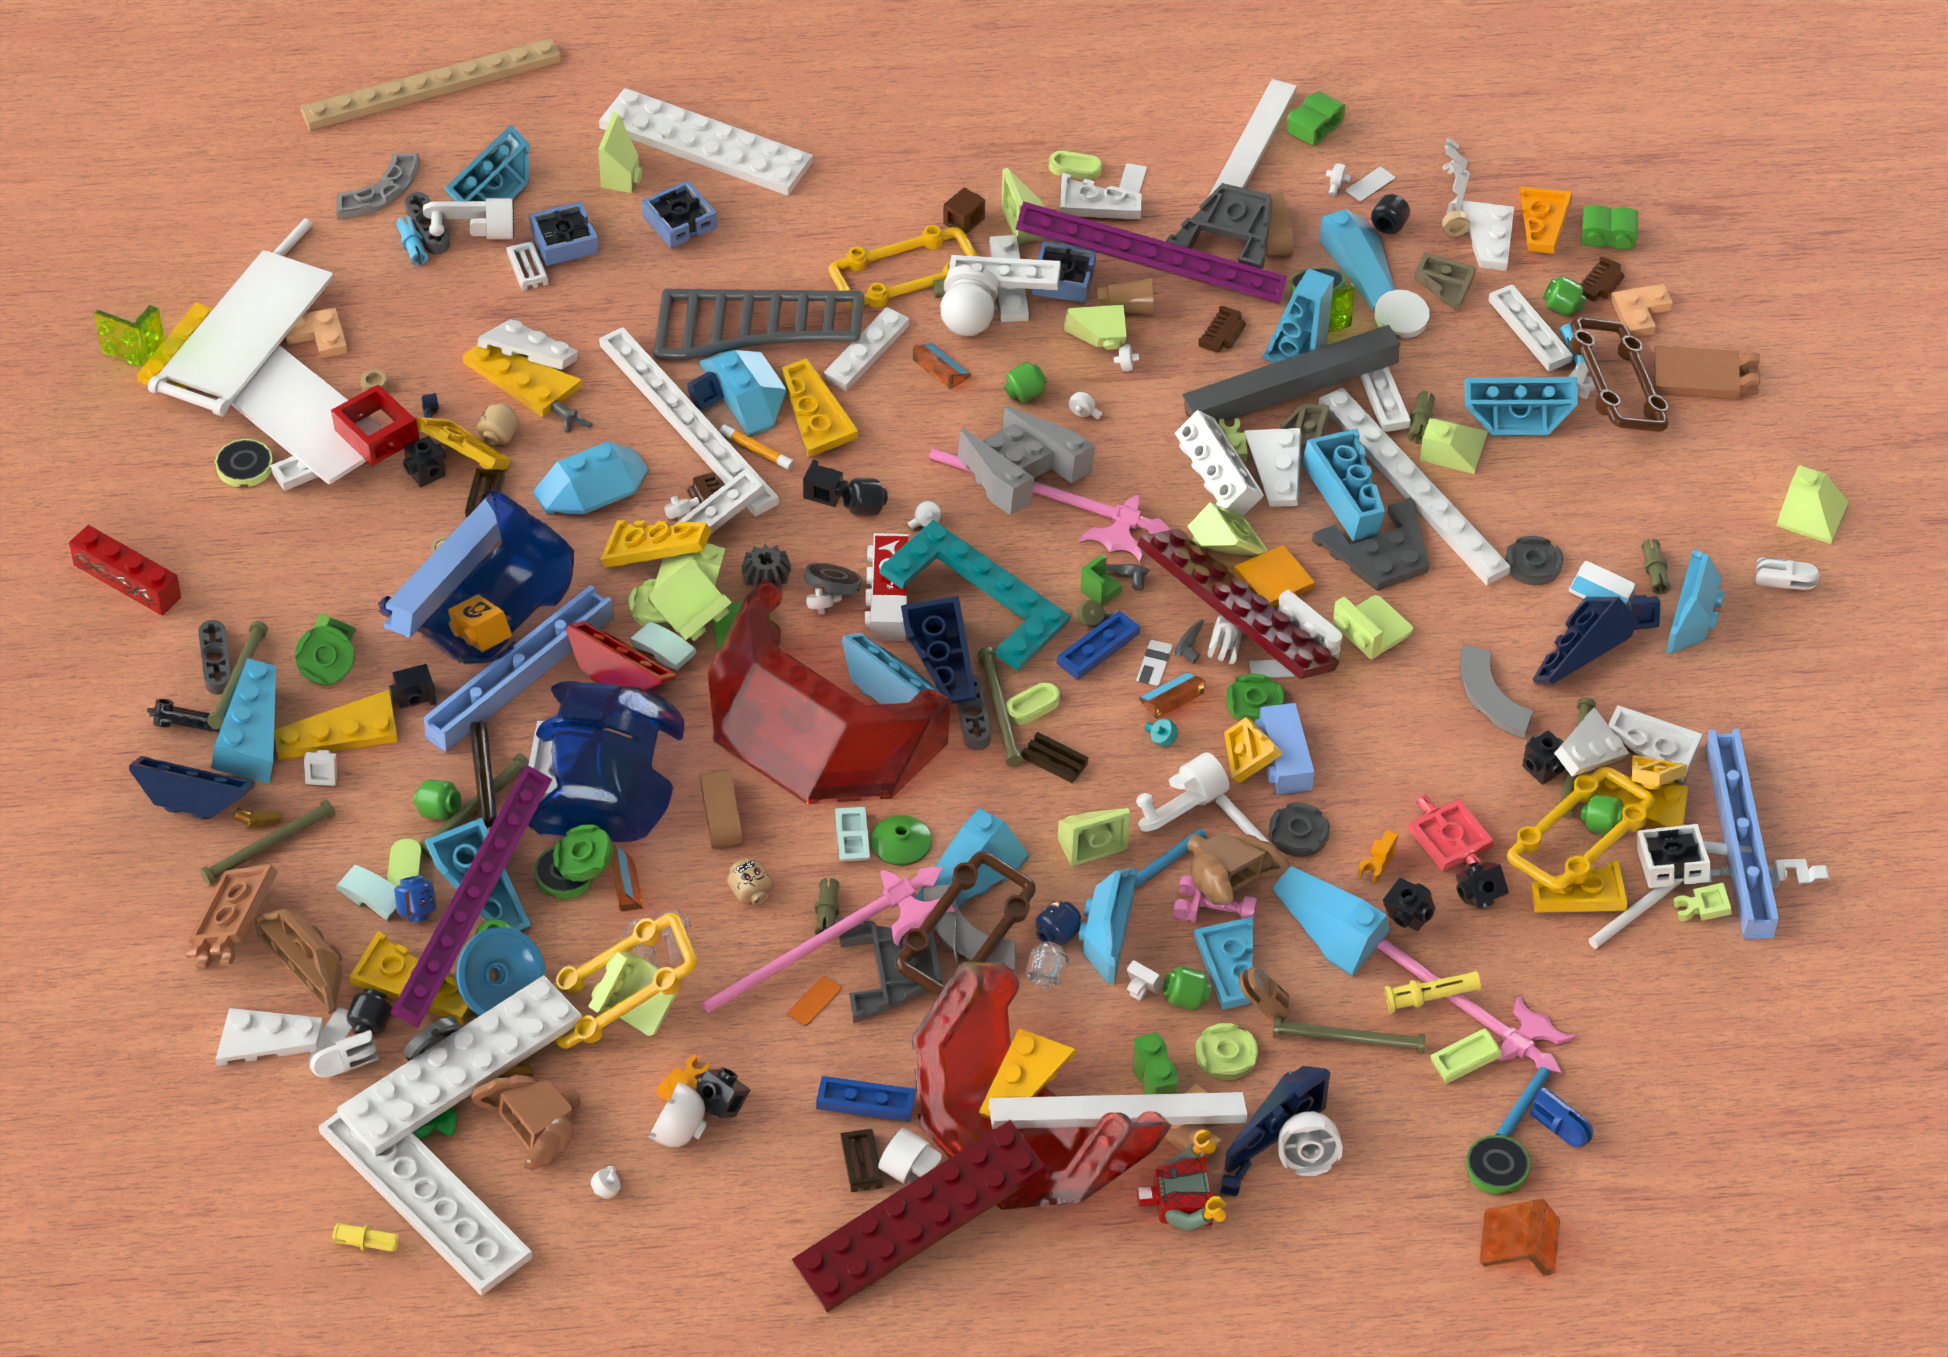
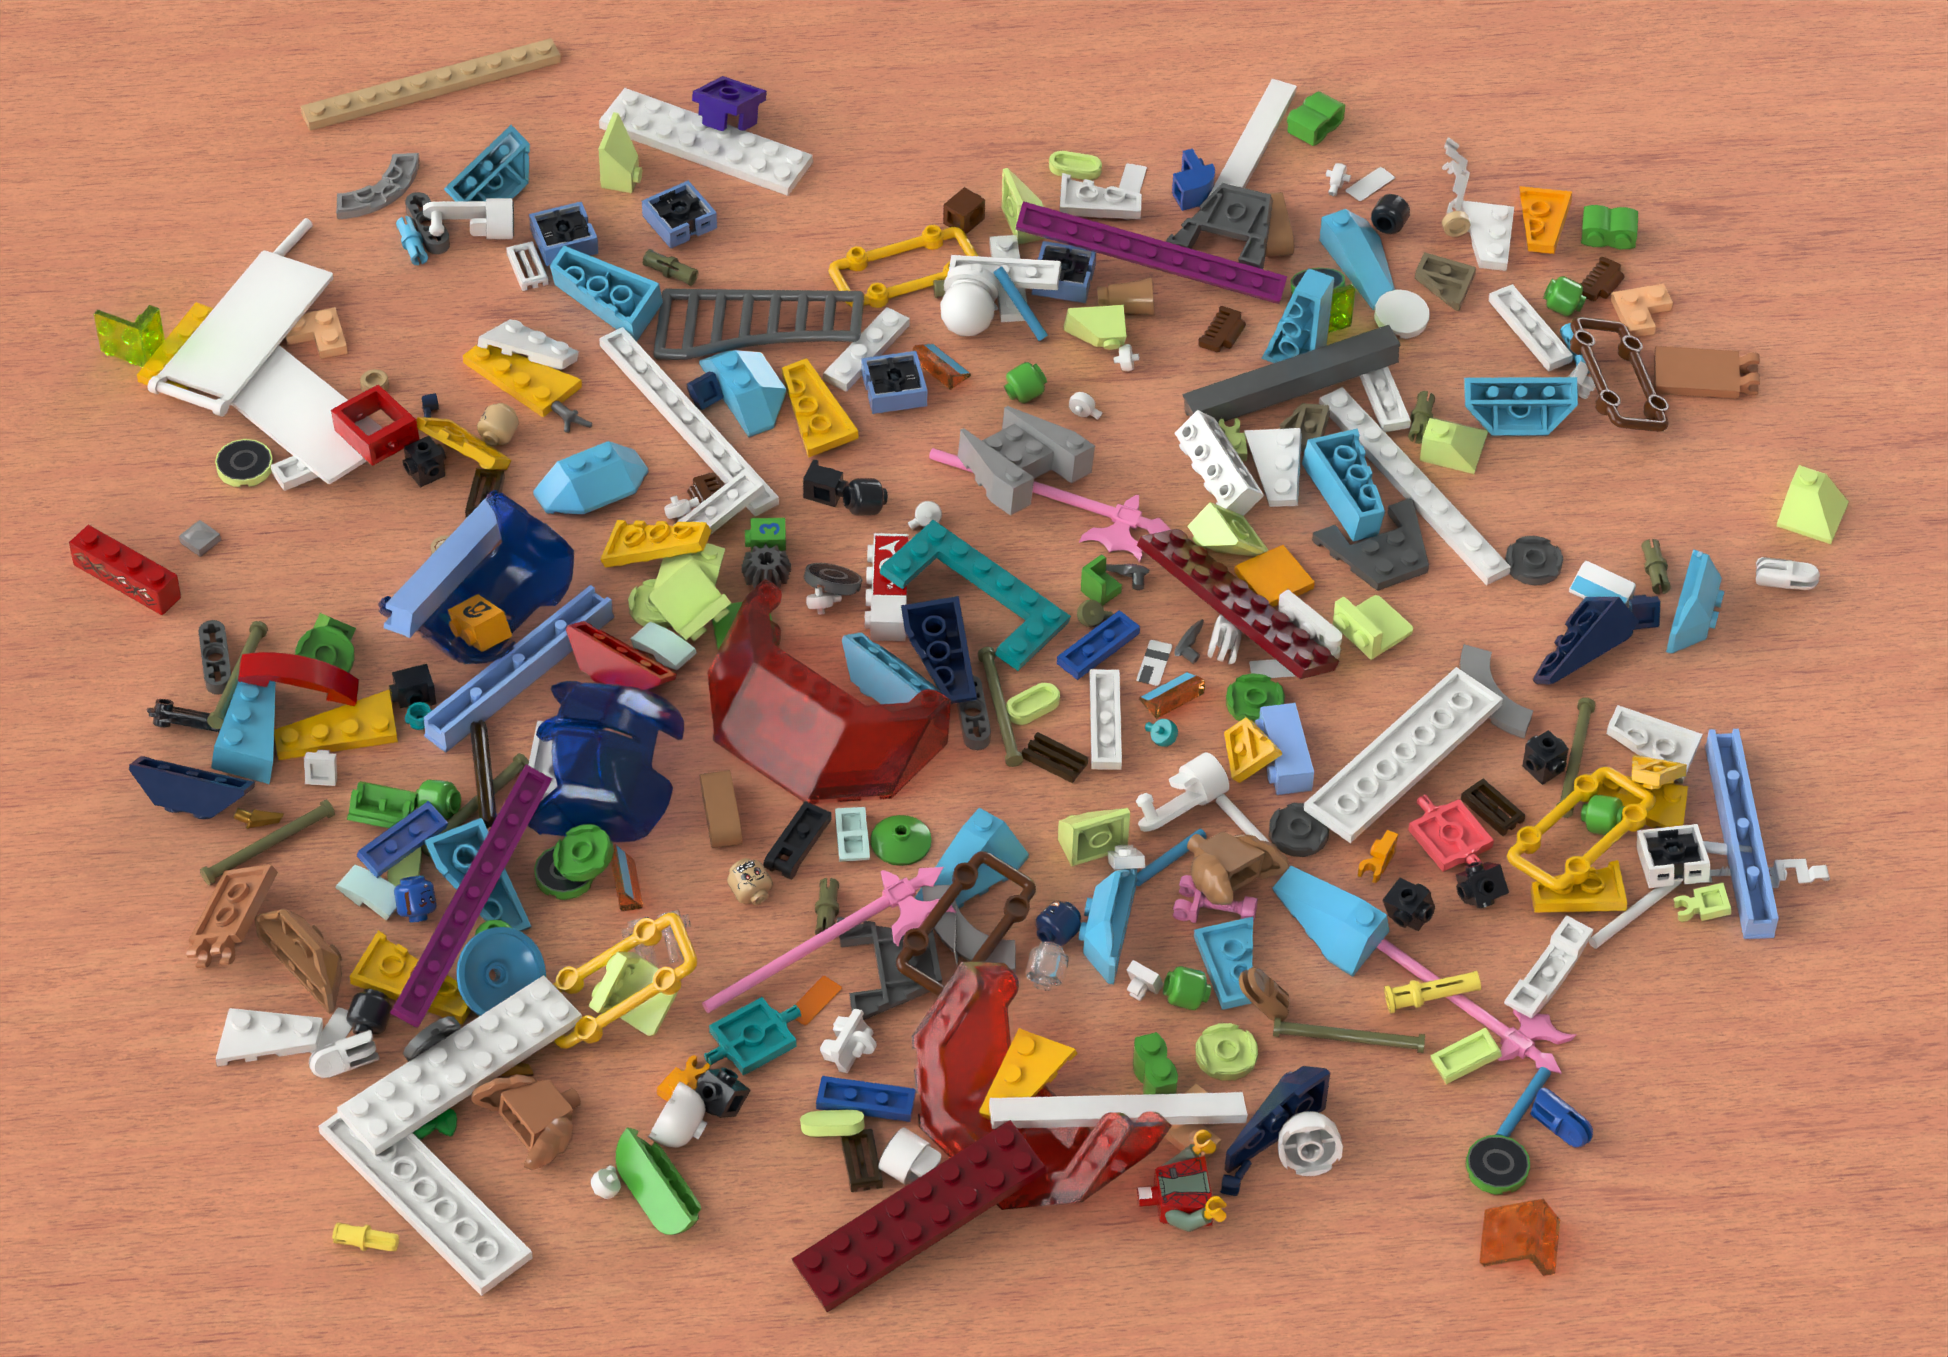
(199, 538): none -> light grey tile
(299, 672): none -> red slope
(380, 804): none -> bright green hinge
(402, 839): none -> blue plate
(415, 715): none -> teal plate
(607, 290): none -> medium azure wedge
(656, 261): none -> olive pin
(656, 1184): none -> bright green brick
(730, 97): none -> dark purple panel
(753, 1035): none -> teal plate
(757, 447): light orange bar -> none
(768, 531): none -> bright green brick
(797, 839): none -> black plate
(832, 1123): none -> yellowish green tile
(852, 1040): none -> white hips
(894, 382): none -> piece
(1020, 303): none -> dark azure bar
(1105, 719): none -> white plate
(1126, 857): none -> white plate
(1194, 182): none -> blue brick
(1402, 755): none -> white plate
(1488, 808): none -> dark brown tile
(1551, 968): none -> white slope
(1591, 746): white wing -> none

